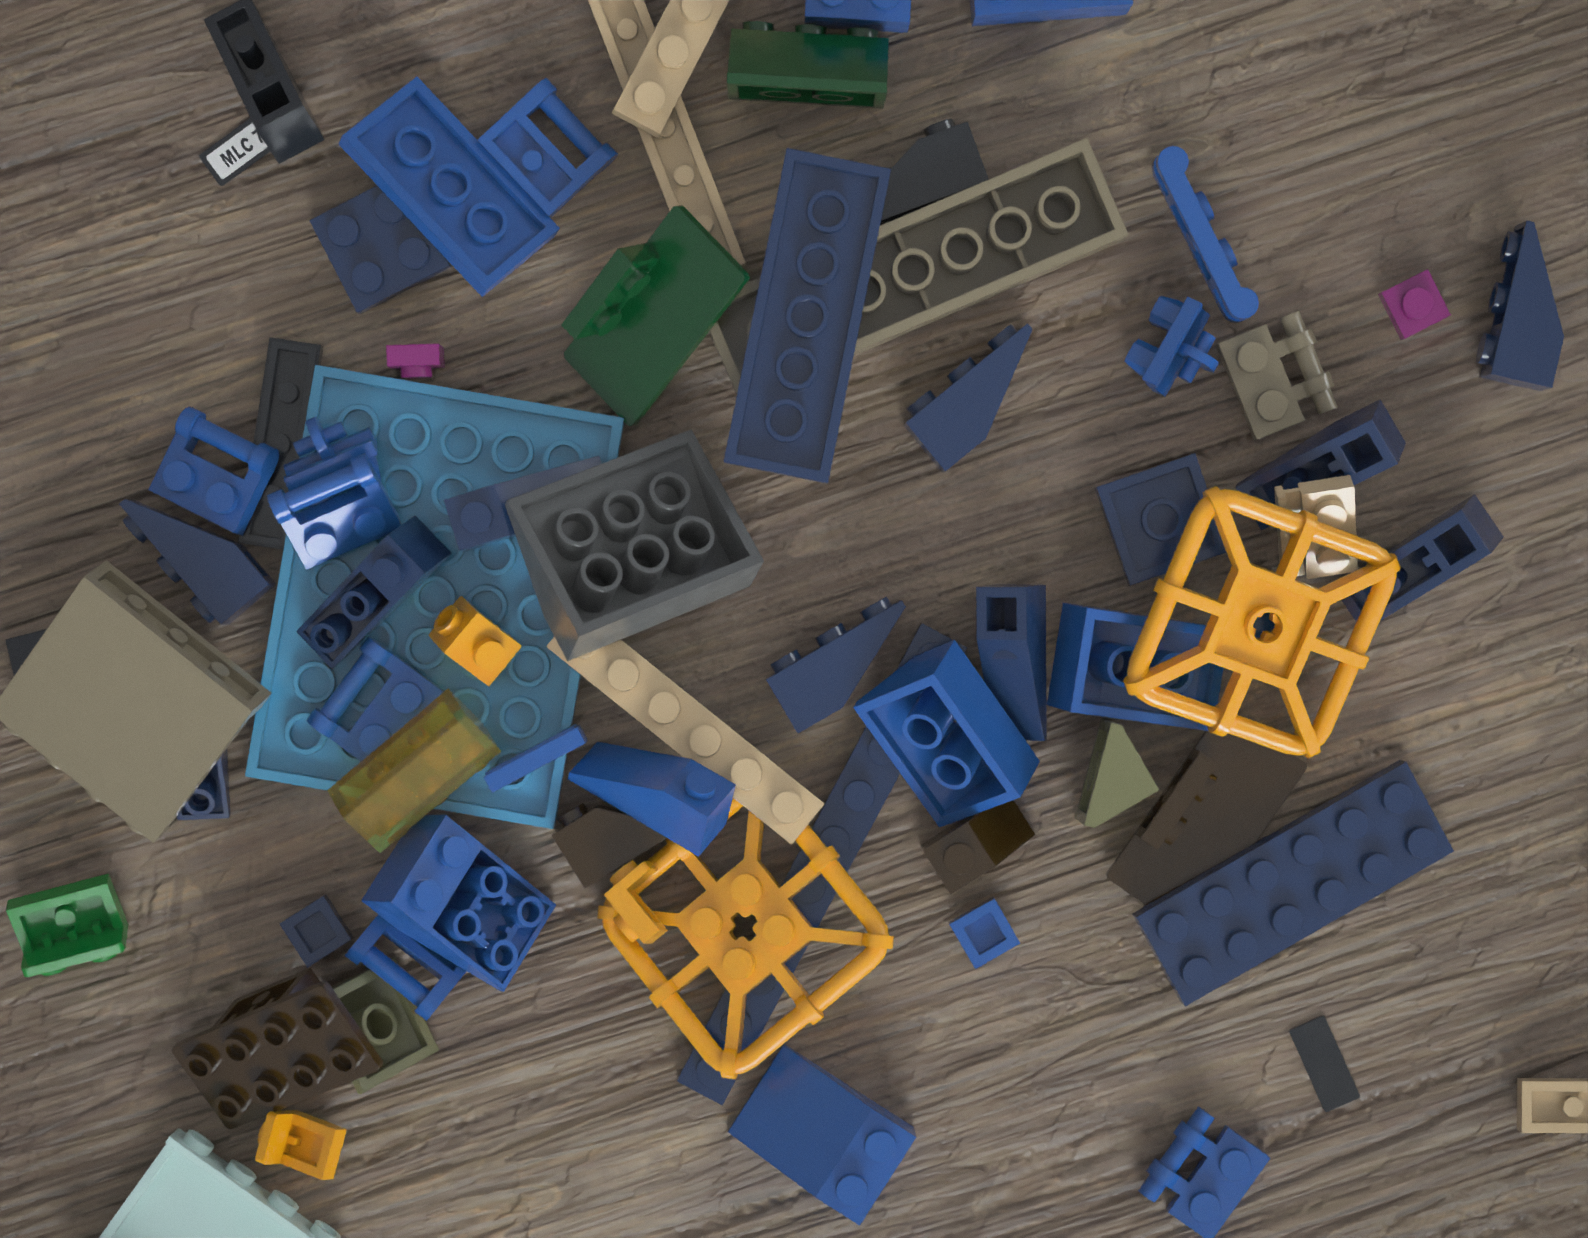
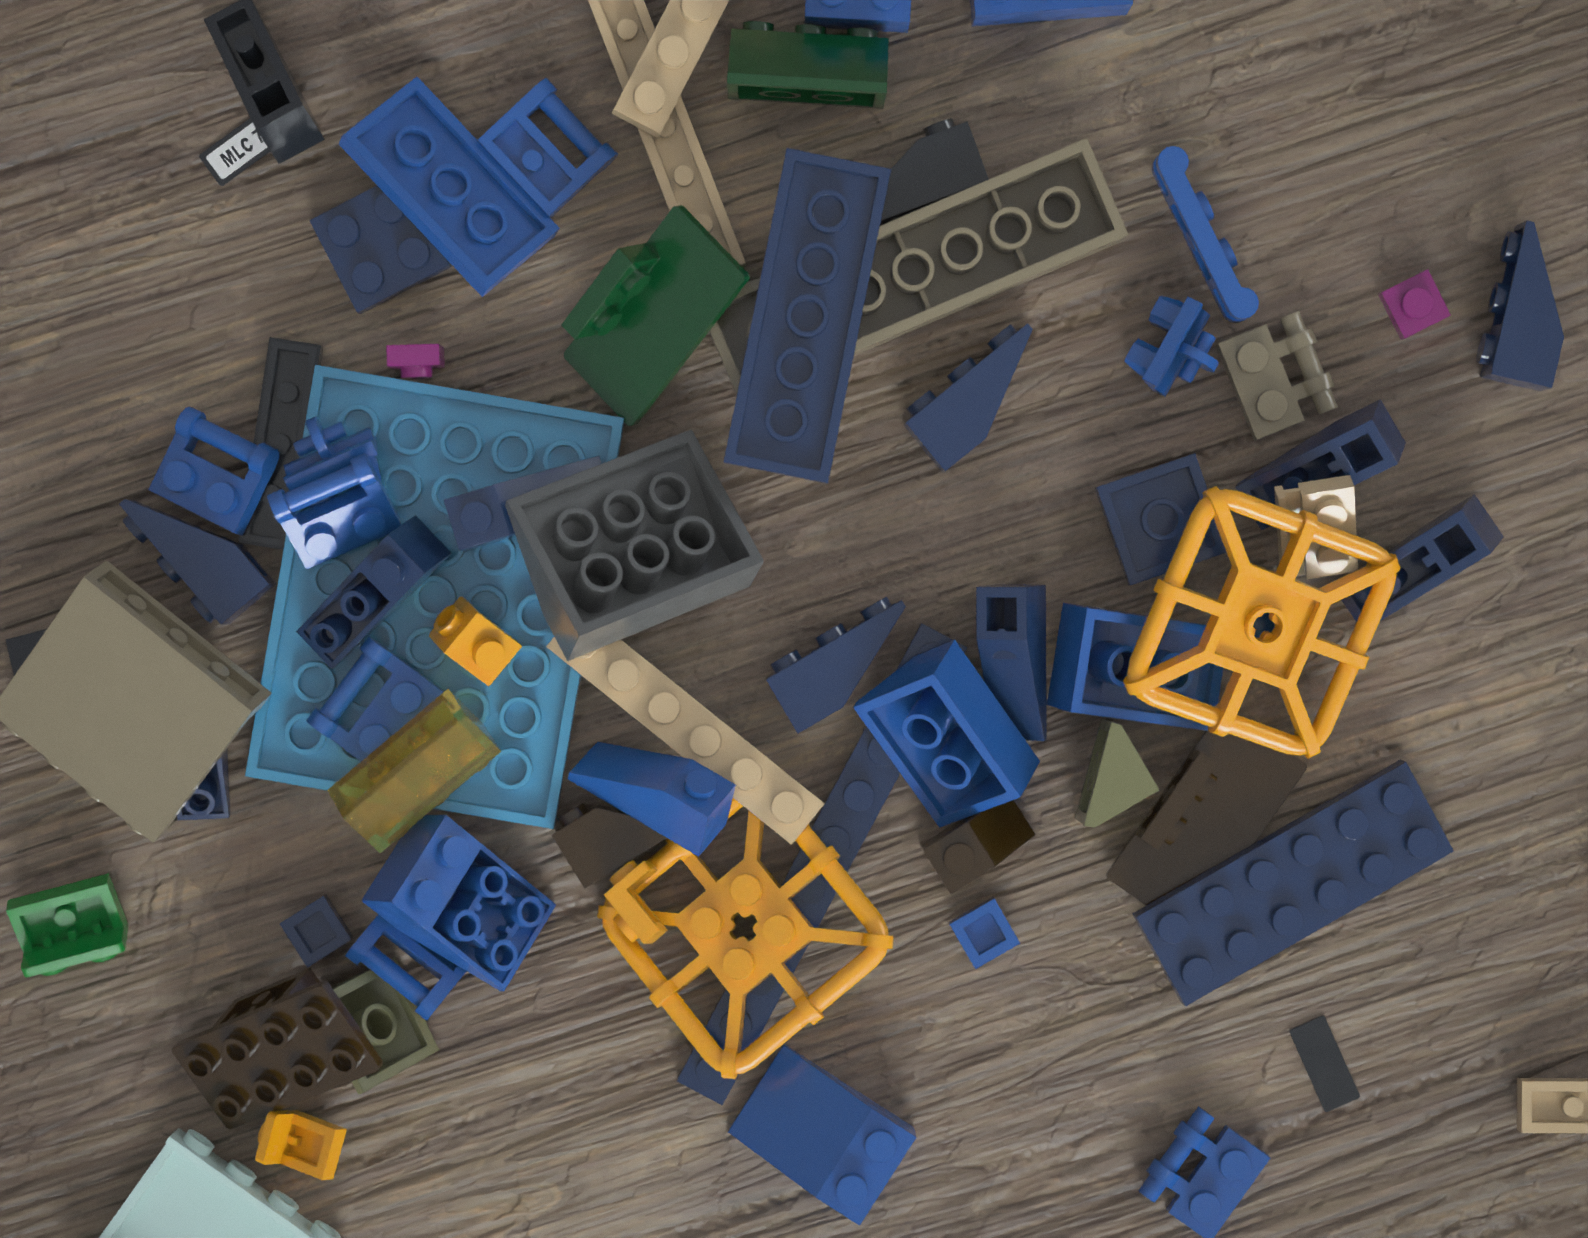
(535, 757): blue tile -> none

